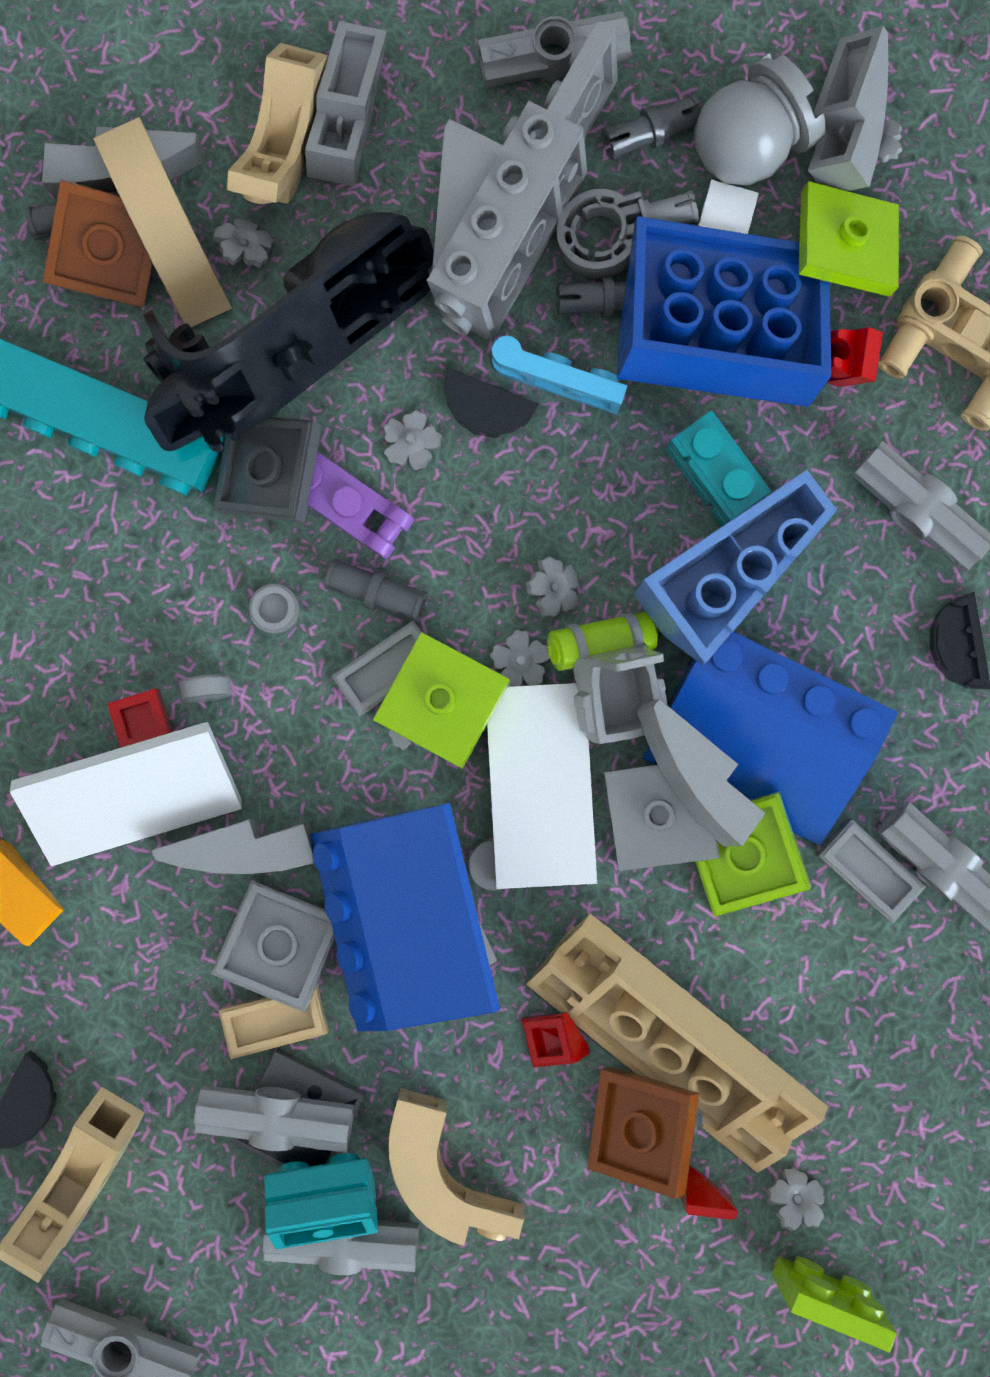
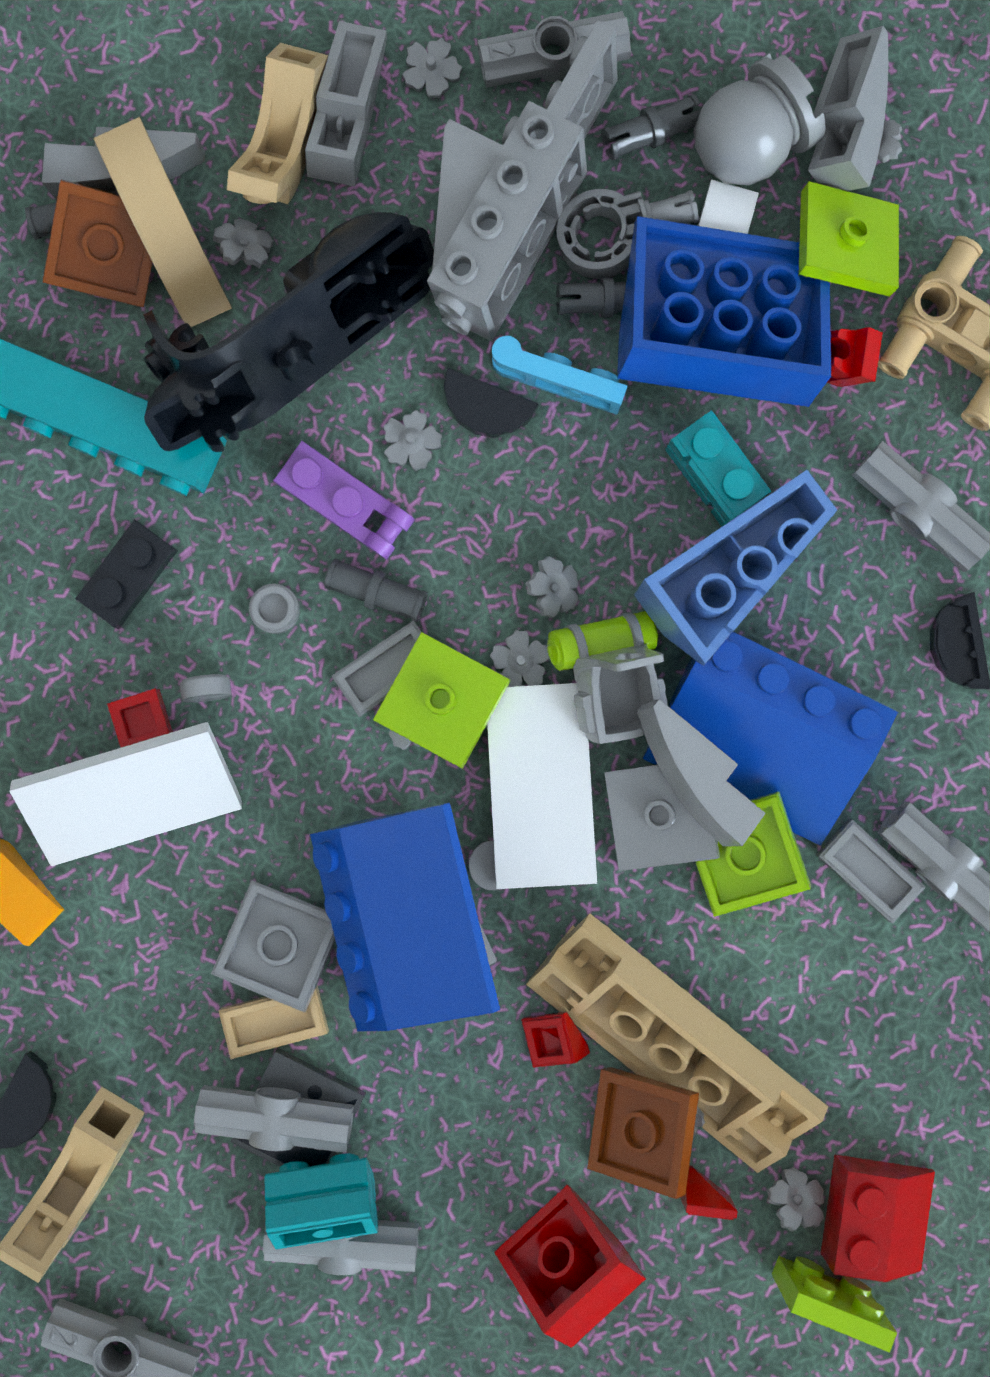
(126, 574): none -> black plate
(241, 849): light grey slope -> none
(269, 470): dark grey tile -> none
(427, 1185): tan arch -> none
(431, 68): none -> light grey plant
(568, 1267): none -> red slope
(876, 1218): none -> red slope

